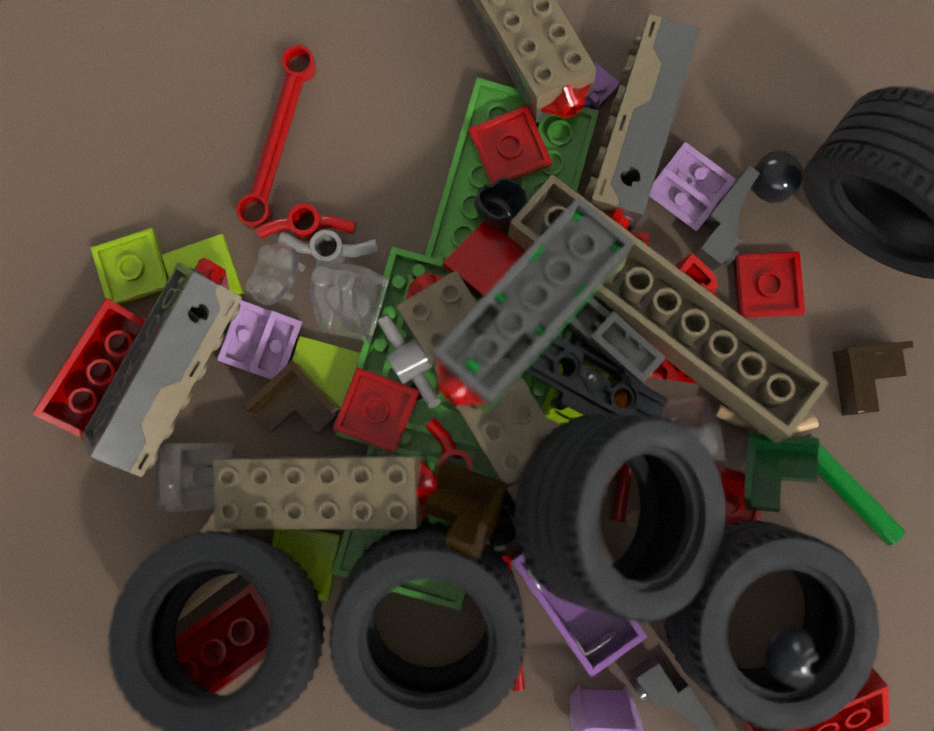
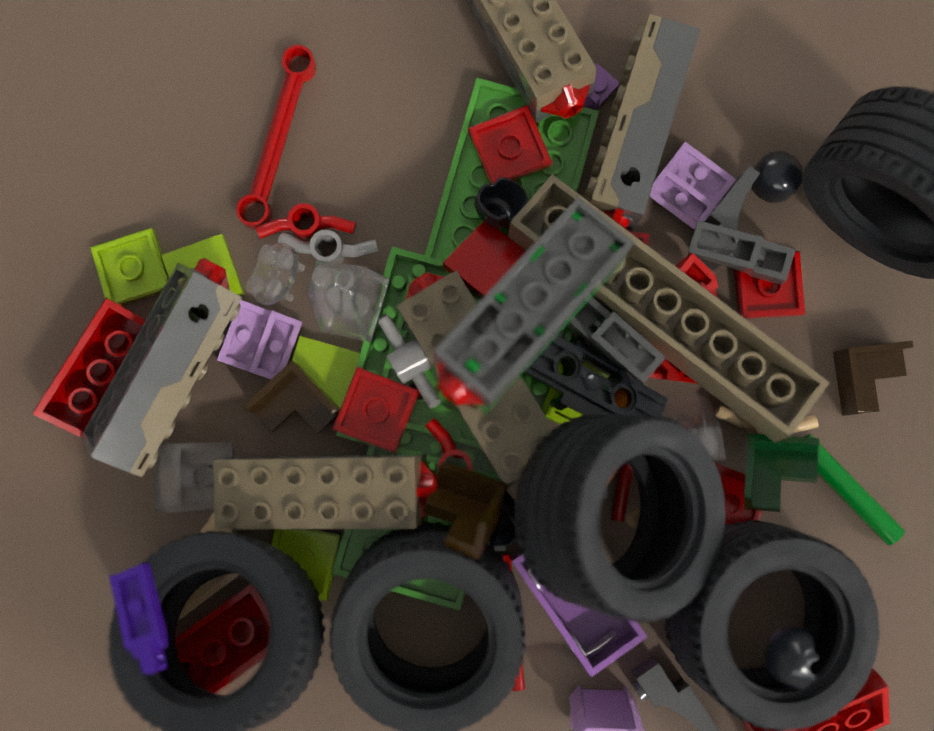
(141, 617): none -> dark purple hinge
(742, 252): none -> dark grey slope

